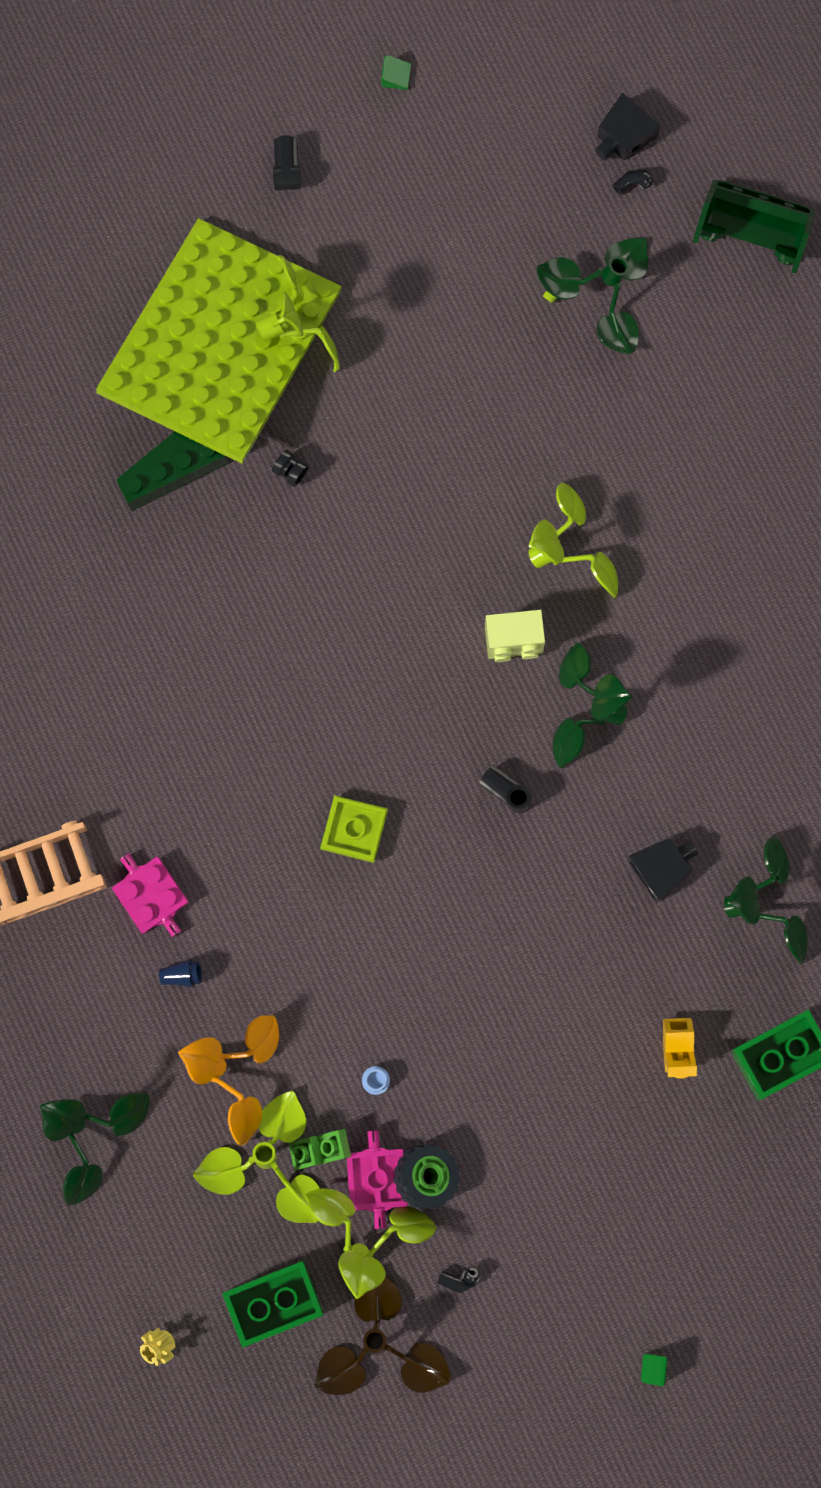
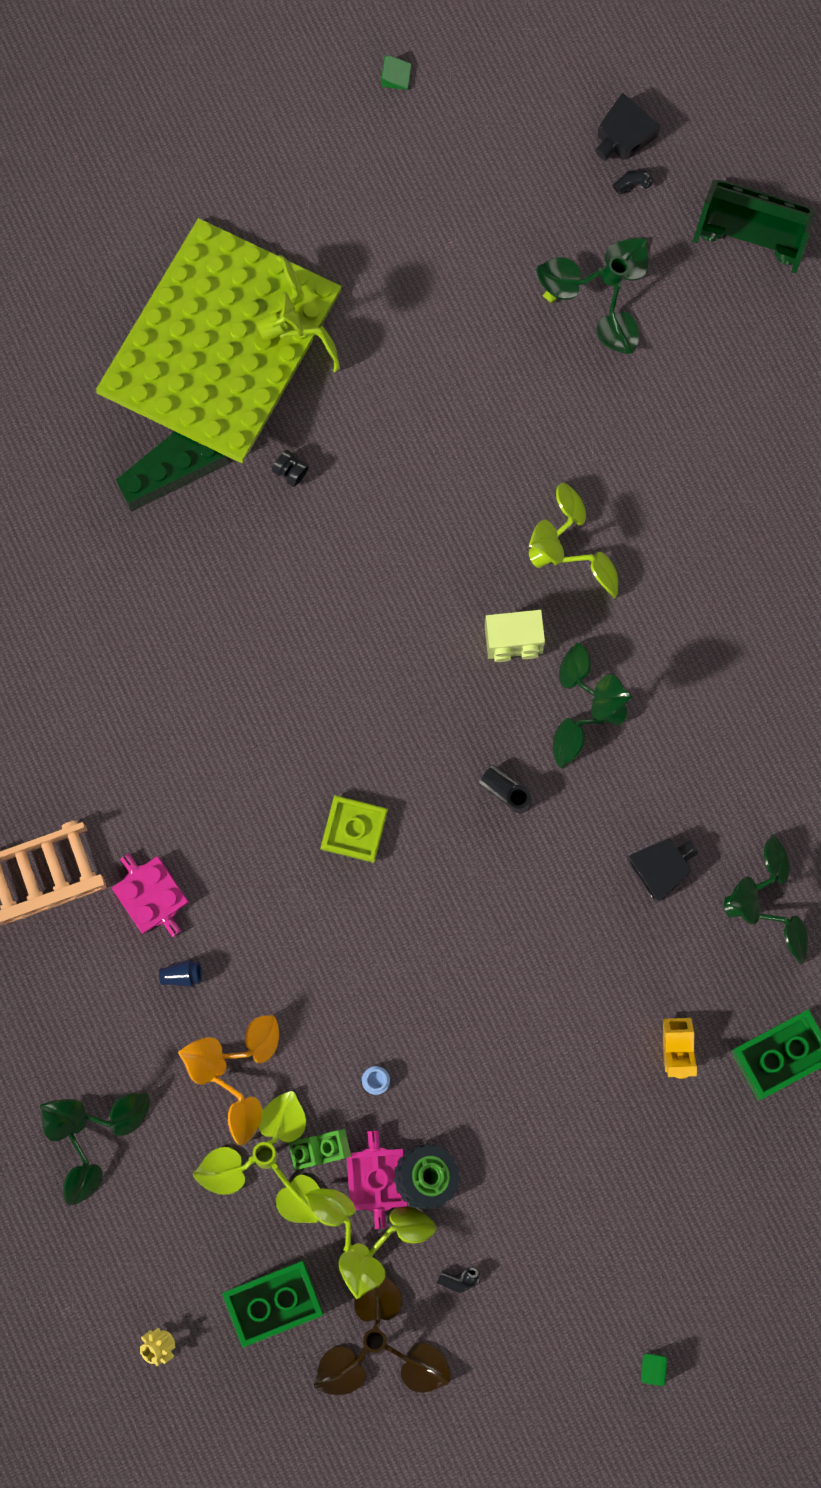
(286, 169): black piece -> none

